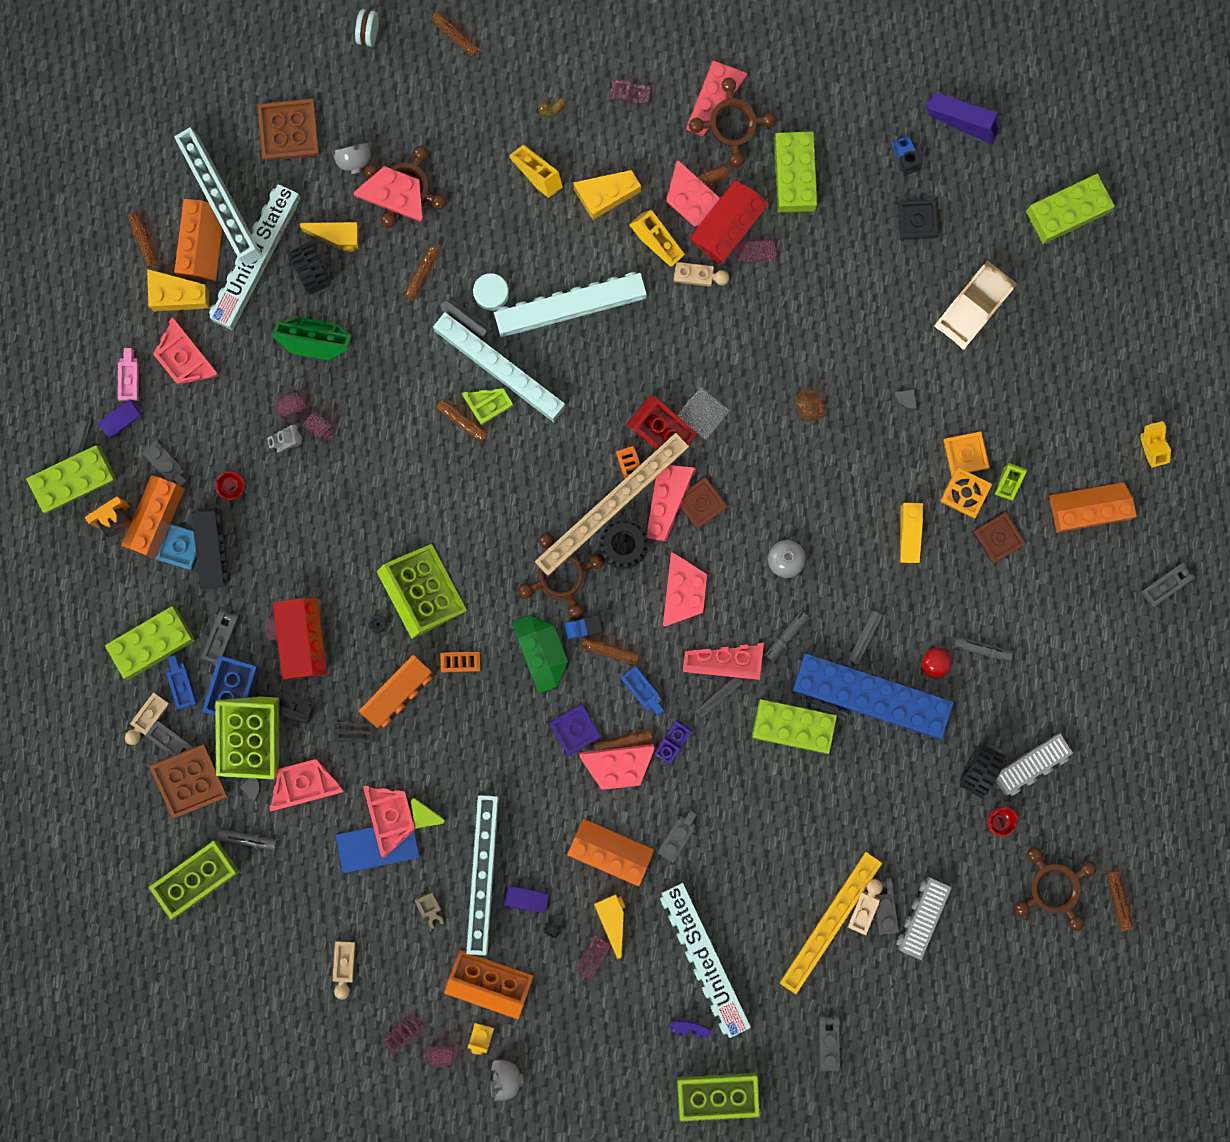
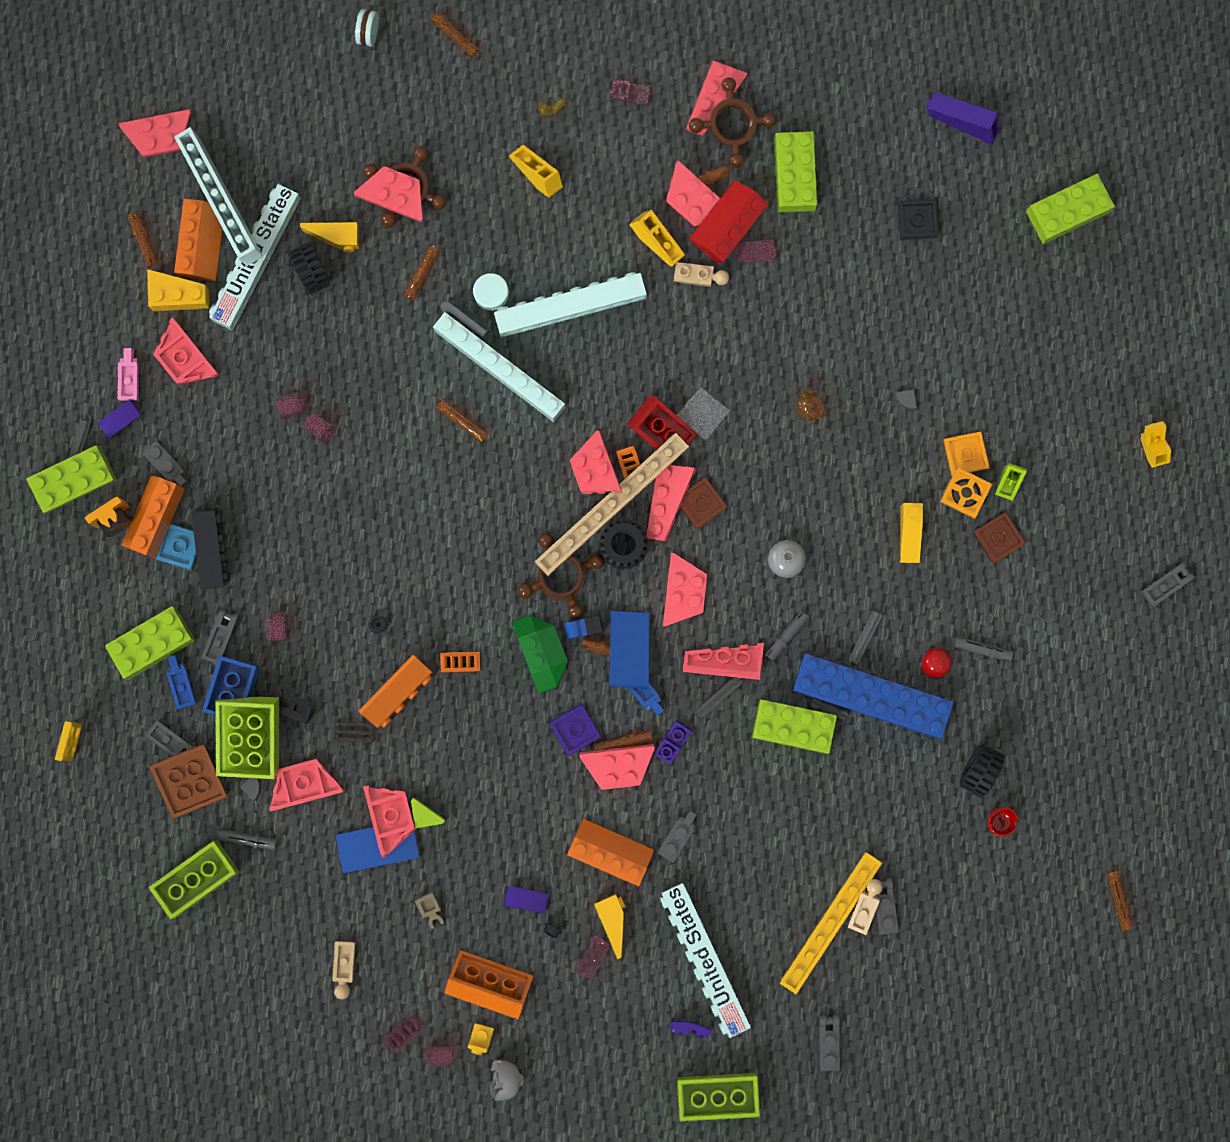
(68, 741): none -> yellow piece
(146, 717): tan plate -> none
(156, 133): none -> coral wing
(227, 481): red hair -> none
(285, 439): light grey hips -> none
(288, 129): dark orange plate -> none
(300, 638): red slope -> none
(312, 337): green wedge -> none
(353, 157): light grey cylinder -> none
(421, 590): lime slope -> none
(482, 875): light aqua brick -> none
(487, 403): lime wing -> none
(594, 467): none -> coral wing
(606, 192): yellow wedge -> none
(629, 649): none -> blue tile
(907, 155): leg -> none
(924, 918): light grey brick -> none
(975, 304): tan piece -> none
(1033, 763): light grey brick -> none
(1087, 869): reddish brown piece -> none
(1092, 507): orange slope -> none

